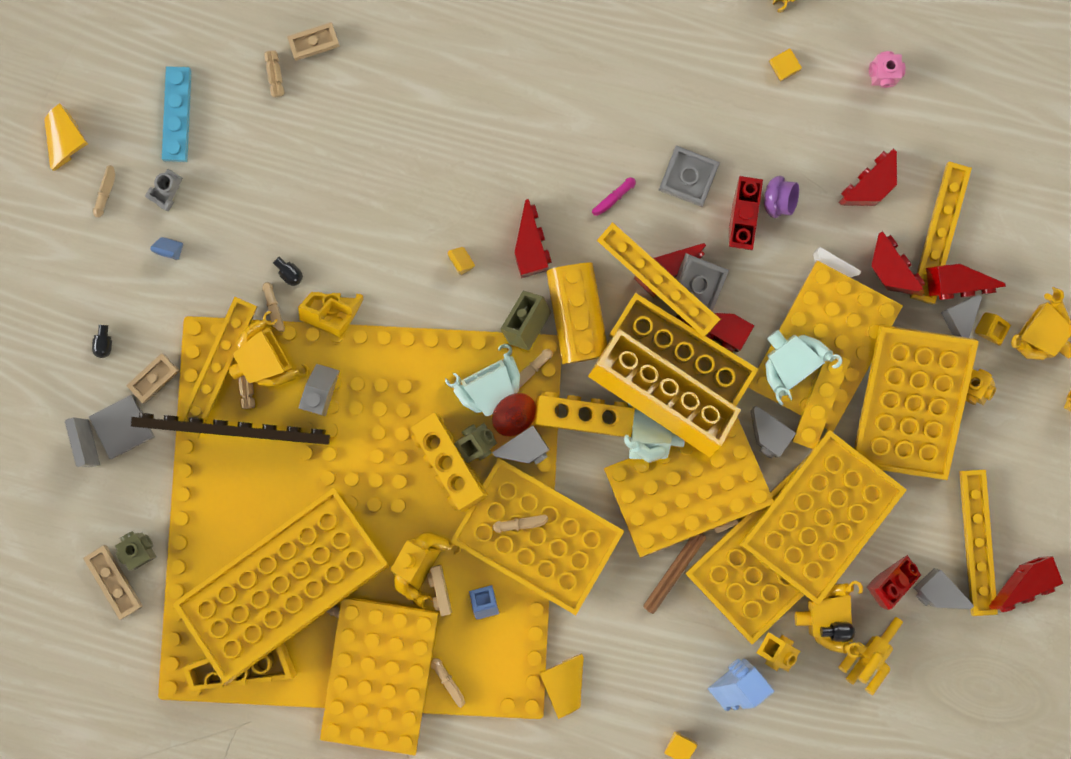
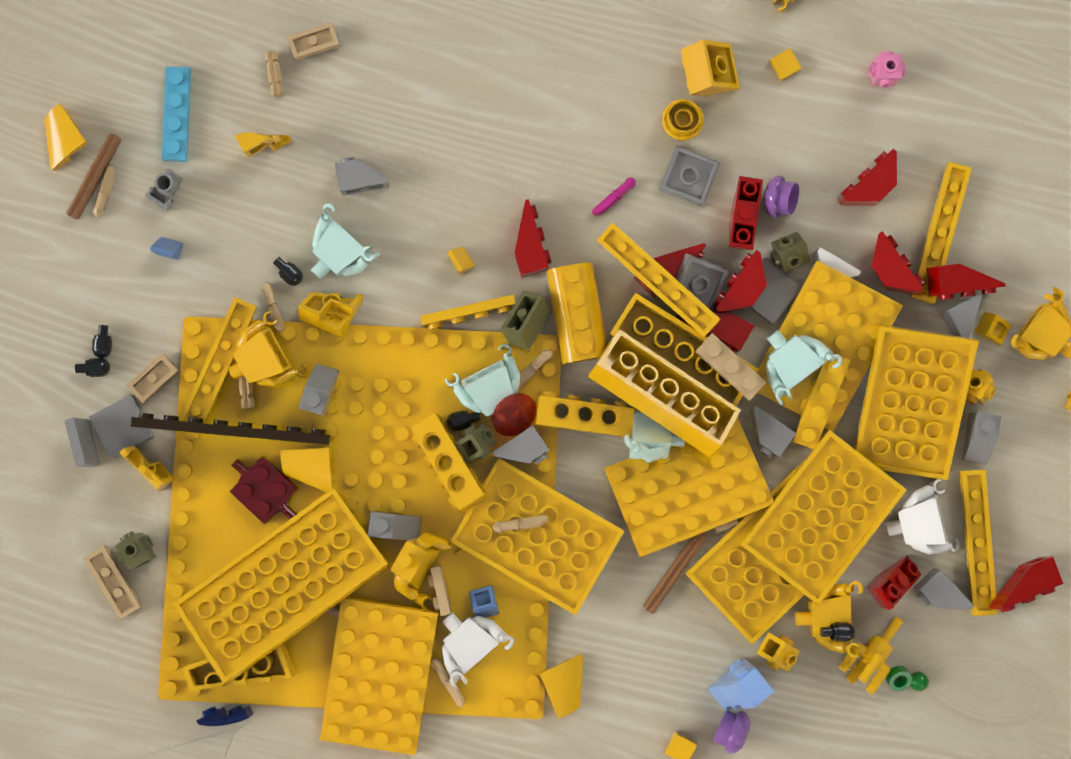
(93, 176): none -> medium nougat axle
(94, 367): none -> black cylinder
(153, 472): none -> yellow slope
(219, 716): none -> clear blue slope
(255, 142): none -> yellow slope
(263, 489): none -> dark red plate
(309, 466): none -> yellow slope
(338, 249): none -> light aqua torso
(358, 177): none -> light grey slope
(394, 526): none -> light grey slope
(458, 314): none -> yellow plate
(461, 420): none -> black cylinder
(469, 643): none -> white torso
(682, 119): none -> yellow piece
(710, 68): none -> yellow slope
(730, 367): none -> tan plate
(733, 731): none -> medium lavender piece
(744, 287): none -> red slope
(776, 295): none -> light grey tile
(790, 252): none -> olive brick
(901, 679): none -> green plate
(923, 522): none -> white torso
(980, 437): none -> light grey slope

